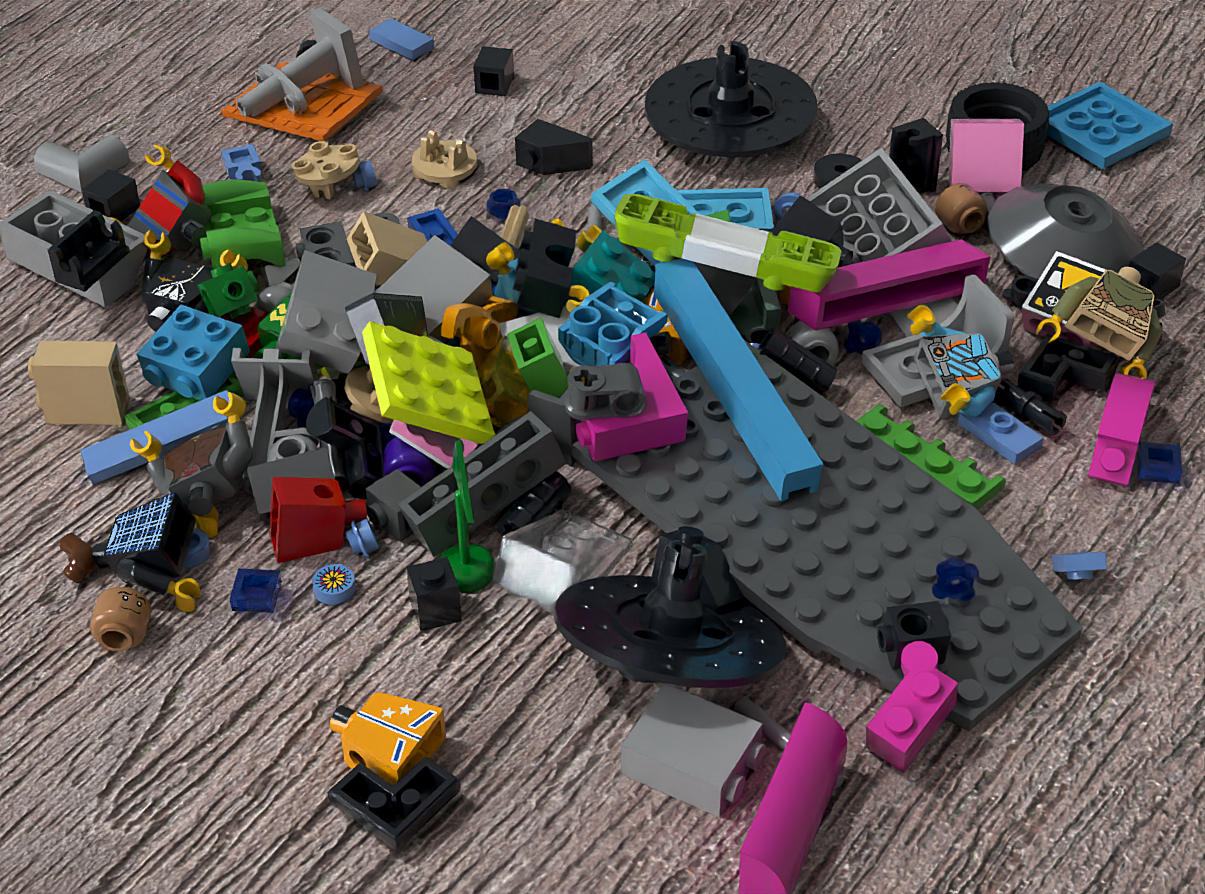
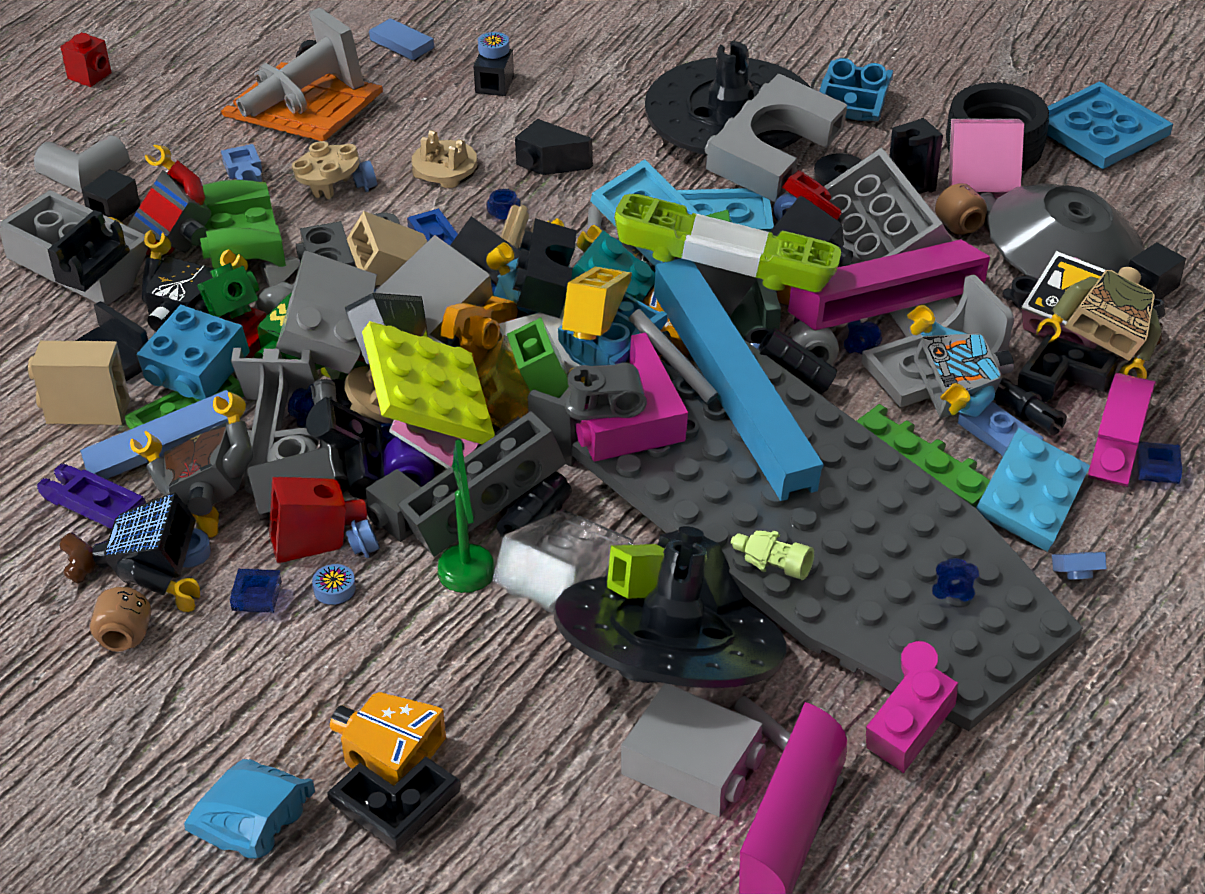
(86, 59): none -> red brick
(89, 494): none -> dark purple hinge
(128, 334): none -> black panel
(249, 808): none -> dark azure slope
(434, 593): black brick -> none
(493, 45): none -> medium blue tile
(594, 301): none -> yellow slope
(634, 569): none -> lime brick
(674, 356): none -> light grey bar
(765, 549): none -> yellowish green piece
(778, 106): none -> light grey arch
(802, 185): none -> red tile
(858, 87): none -> dark azure slope
(910, 624): black brick -> none
(1032, 489): none -> medium azure plate

